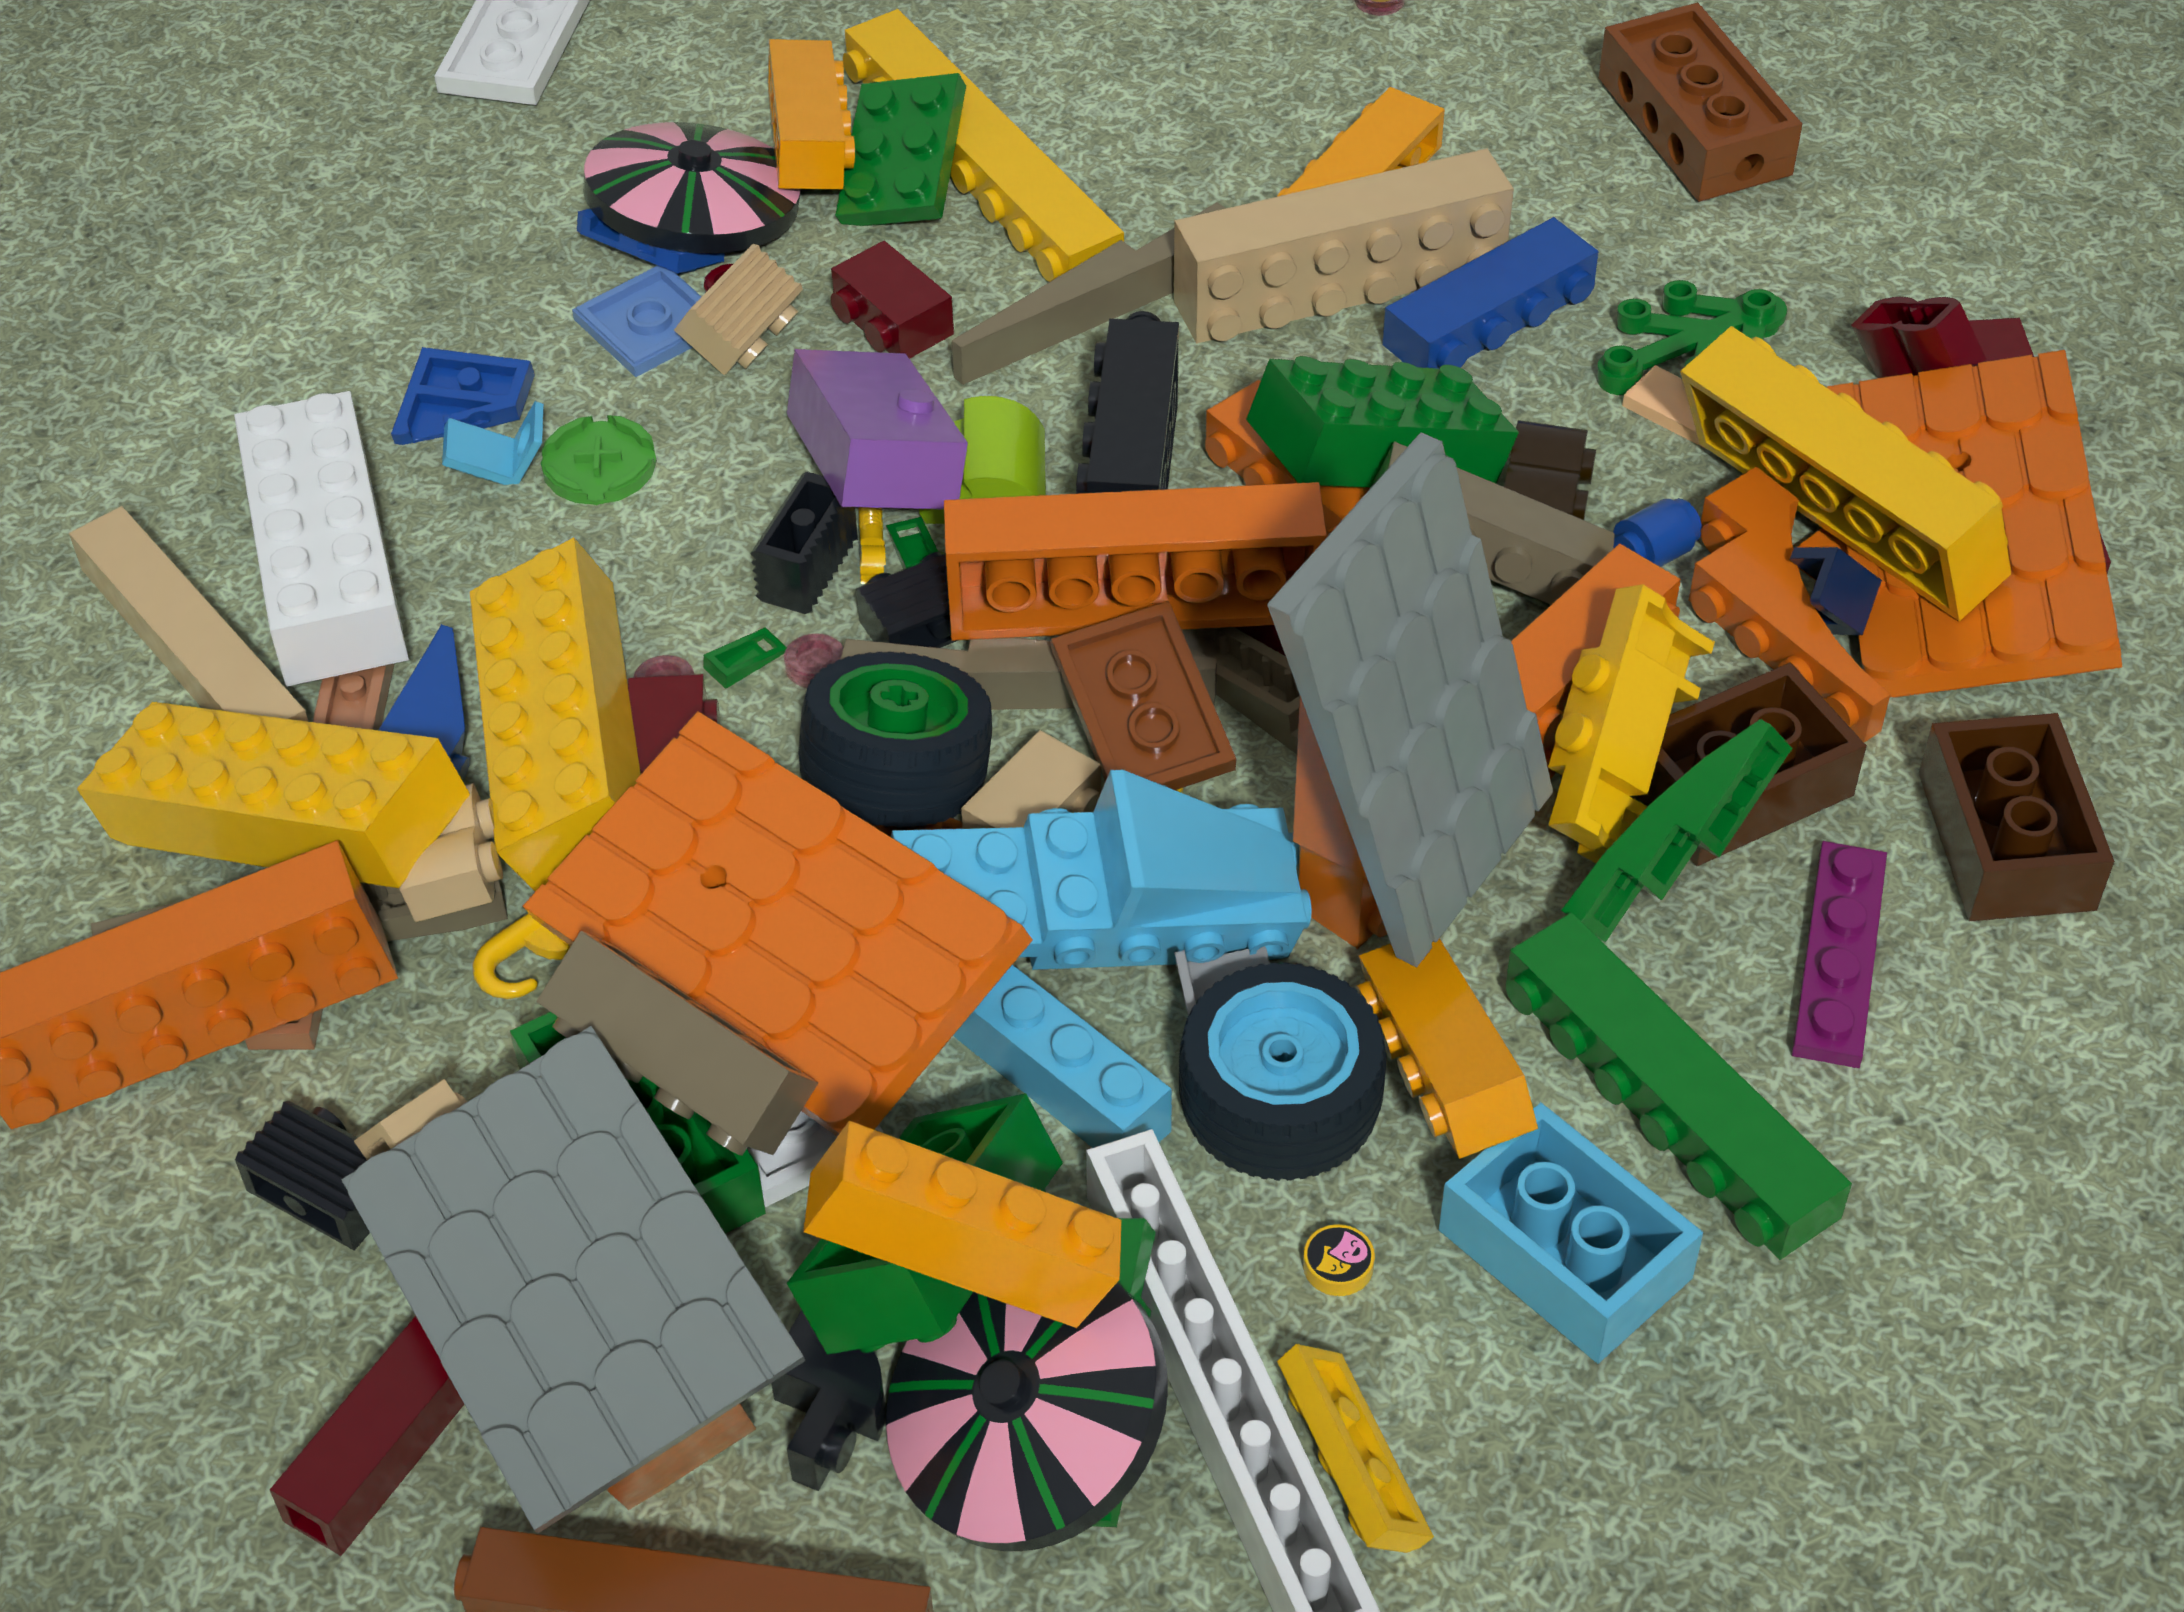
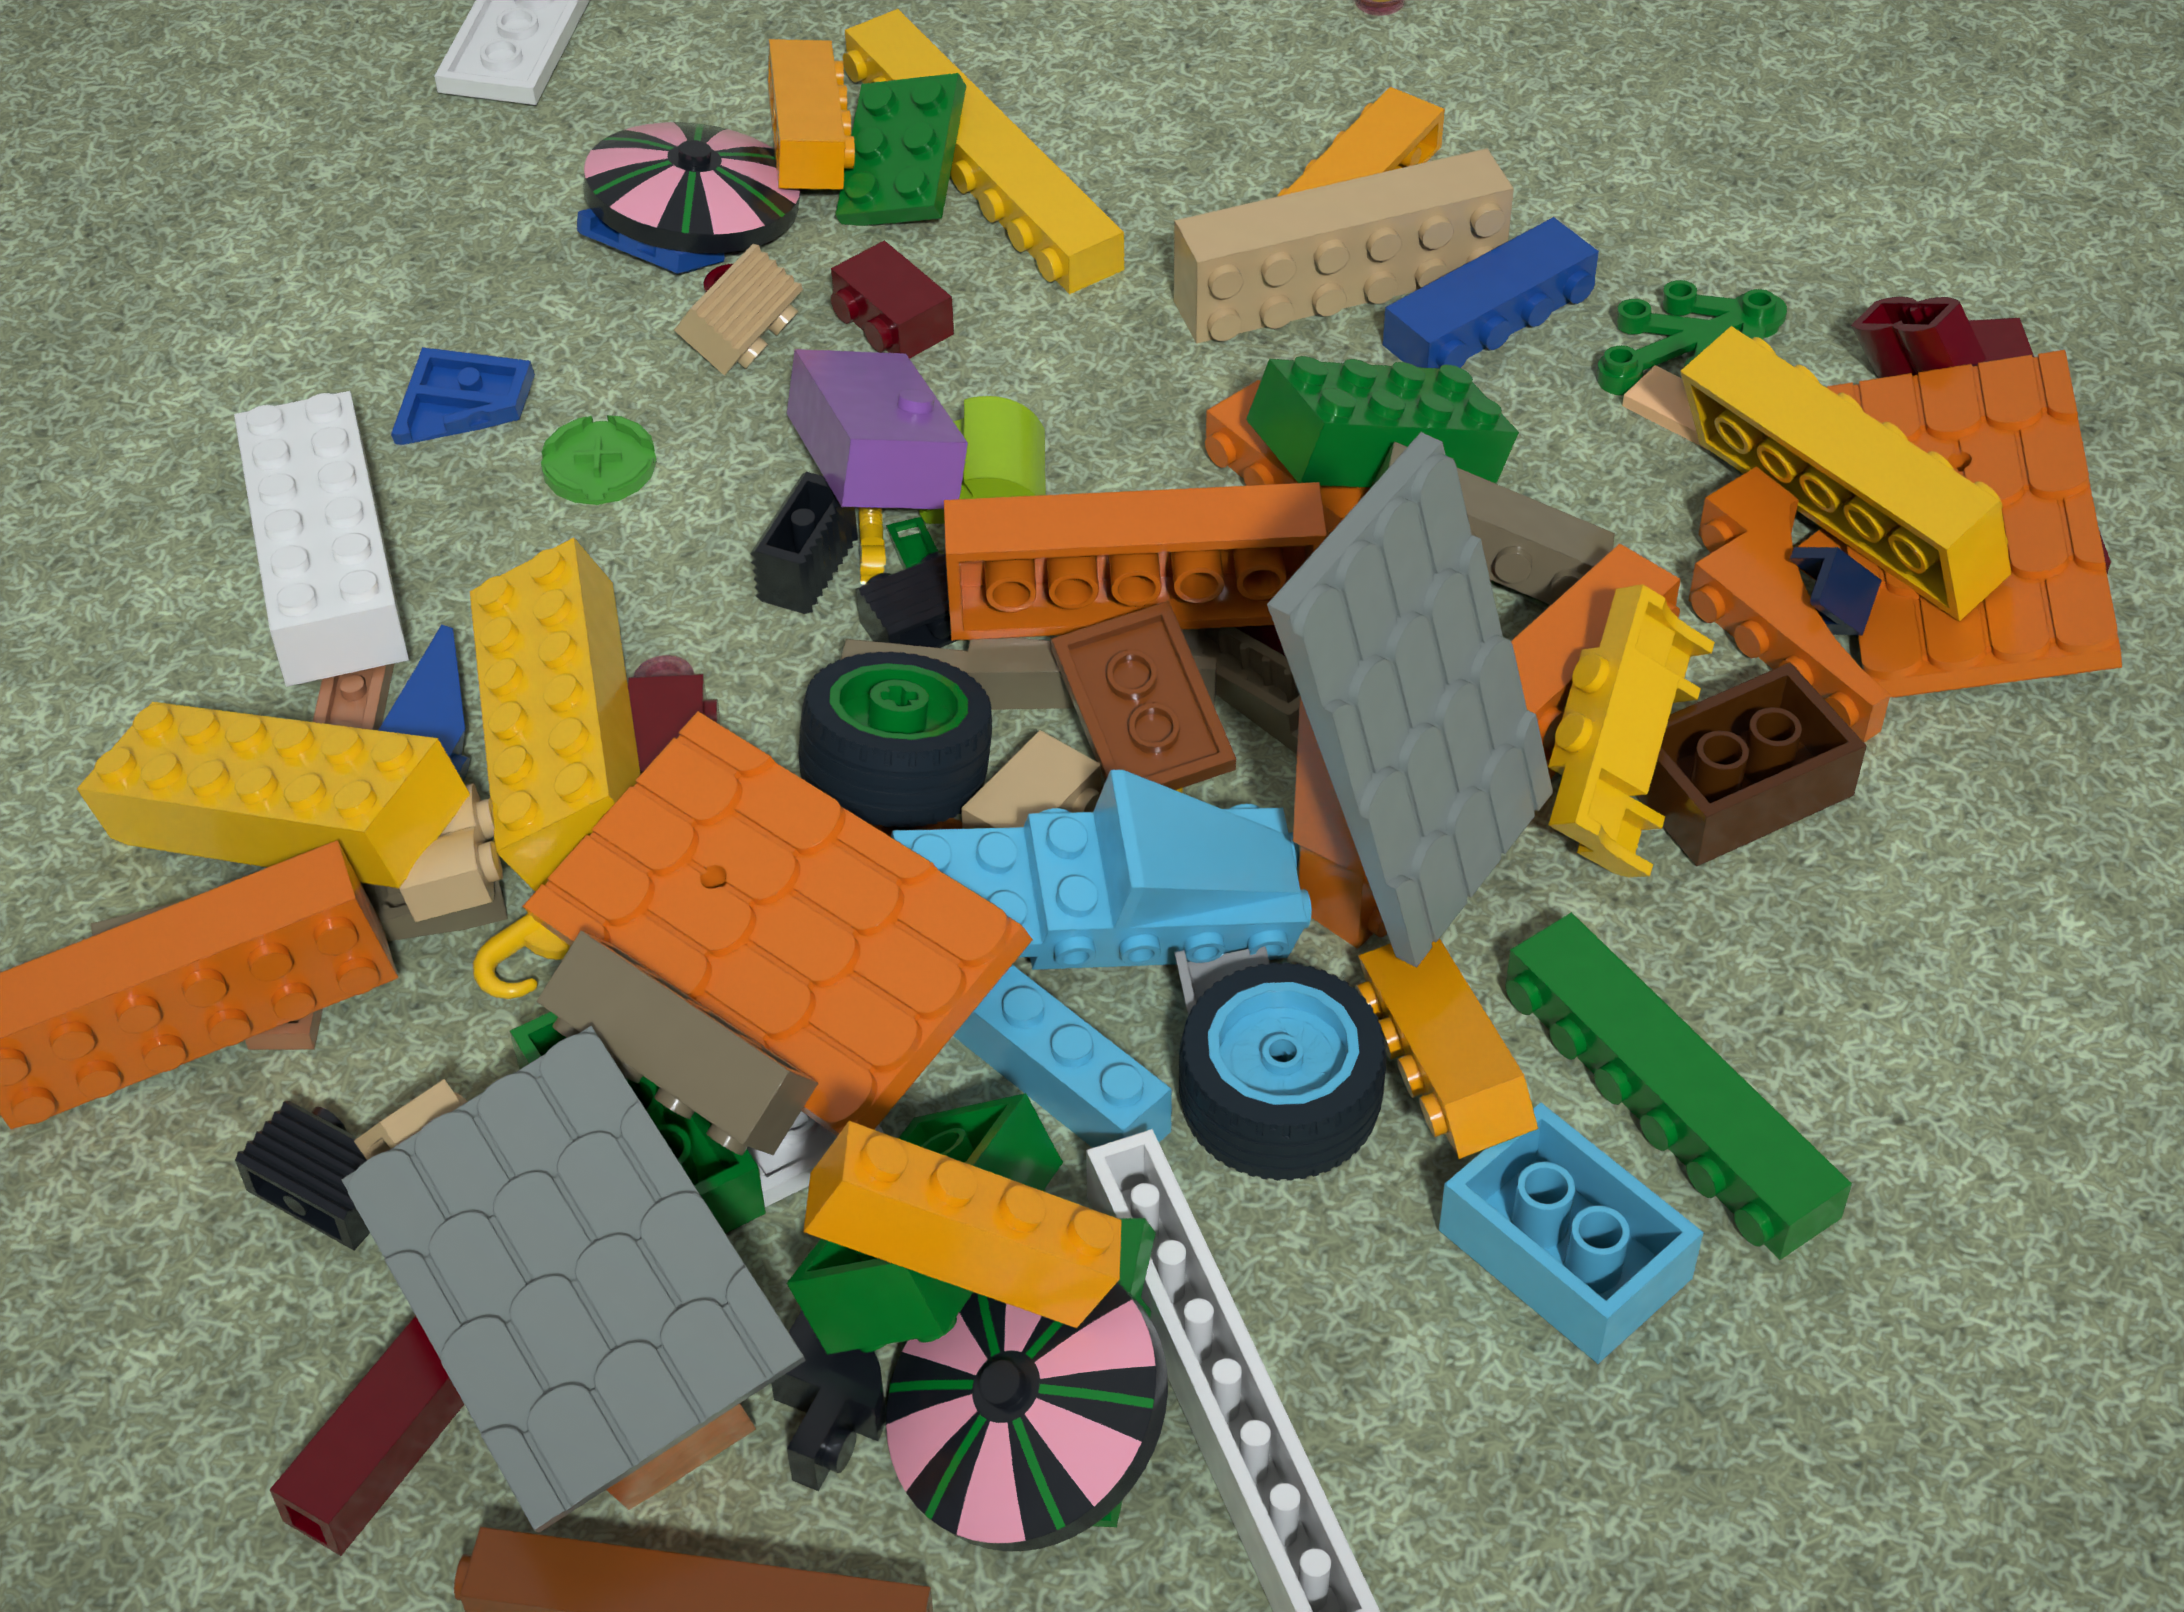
(177, 620): tan brick -> none
(491, 453): medium azure bracket -> none
(640, 318): medium blue tile -> none
(742, 657): green piece -> none
(809, 655): clear pink tile -> none
(1069, 305): dark tan slope -> none
(1132, 407): black brick -> none
(1338, 1260): tile -> none
(1354, 1450): yellow plate -> none
(1550, 464): dark brown brick -> none
(1660, 531): blue brick -> none
(1695, 811): green slope -> none
(1699, 101): dark orange brick -> none
(1840, 955): magenta plate -> none
(2015, 817): reddish brown brick -> none

